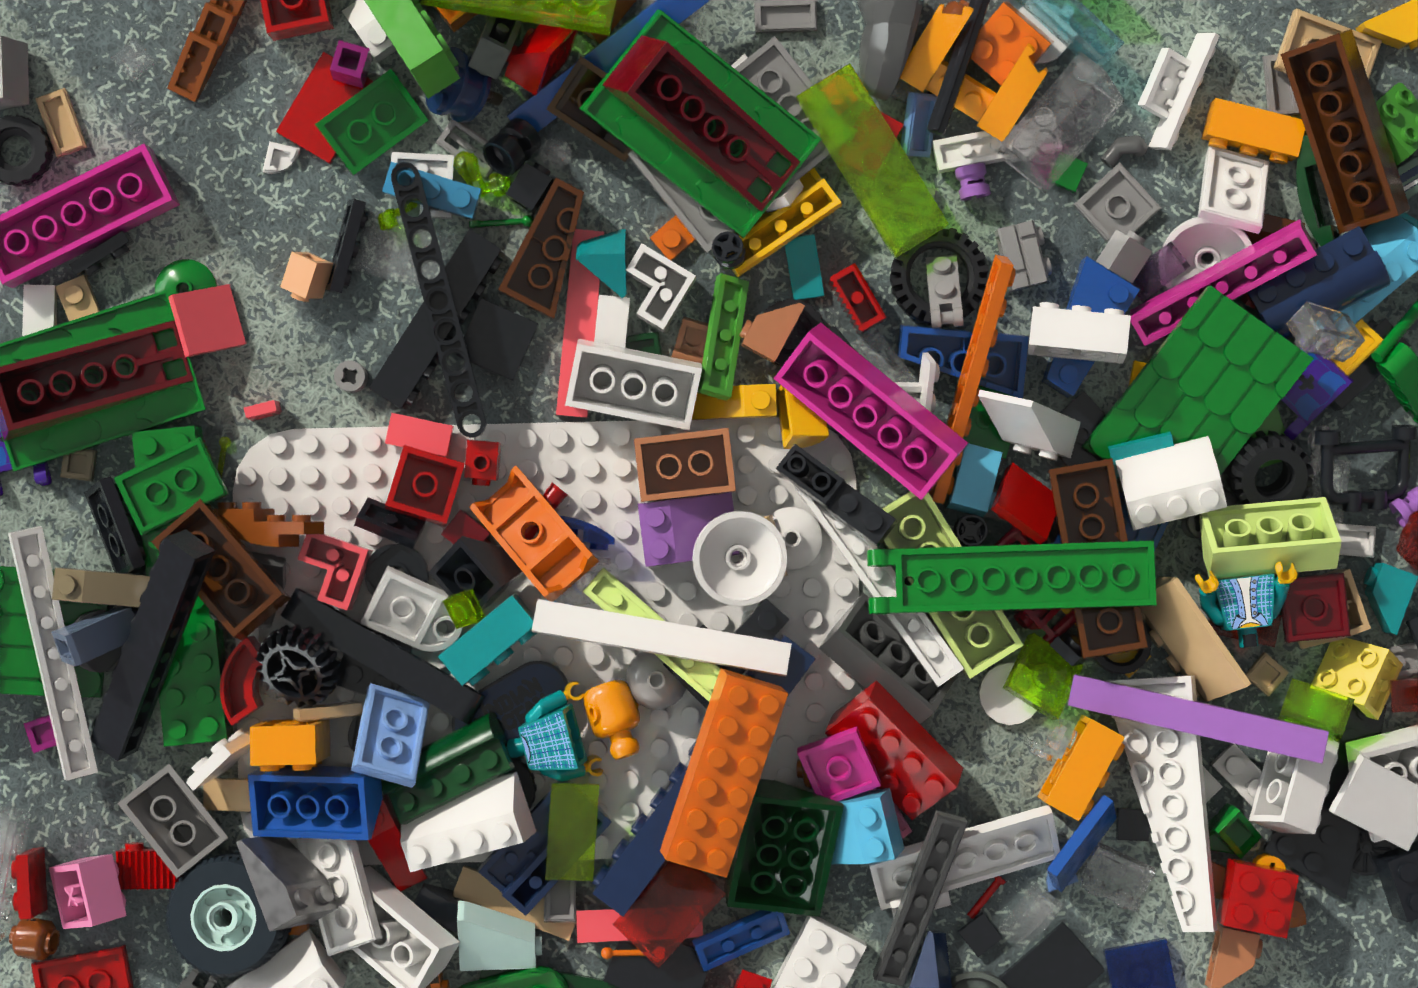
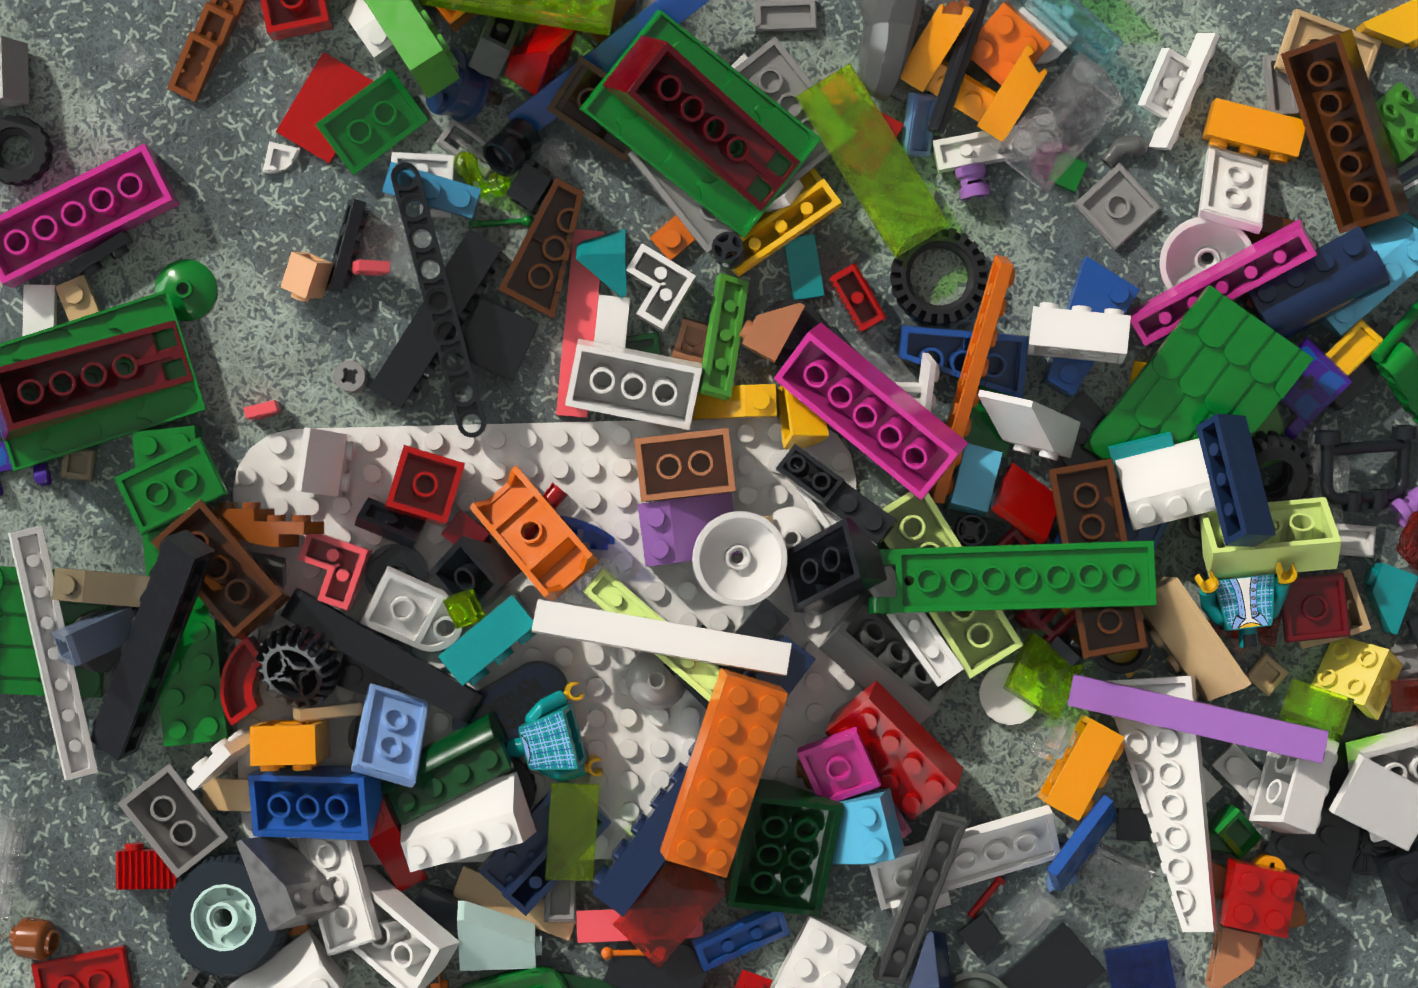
(31, 883): red tile -> none
(40, 733): magenta plate -> none
(61, 122): tan tile -> none
(88, 891): bright pink brick -> none
(115, 526): black plate -> none
(207, 320): coral tile -> none
(224, 443): clear neon green hinge -> none
(324, 462): none -> white slope
(351, 64): magenta brick -> none
(370, 267): none -> coral tile
(388, 218): clear neon green hand -> none
(419, 434): coral tile -> none
(482, 462): red brick -> none
(613, 716): light orange piece -> none
(832, 567): none -> black slope
(944, 291): light grey plate -> none
(1023, 249): light grey brick -> none
(1125, 255): light grey brick -> none
(1159, 270): clear purple tile -> none
(1235, 480): none -> dark blue brick
(1309, 196): dark green slope -> none
(1325, 332): clear brick -> none

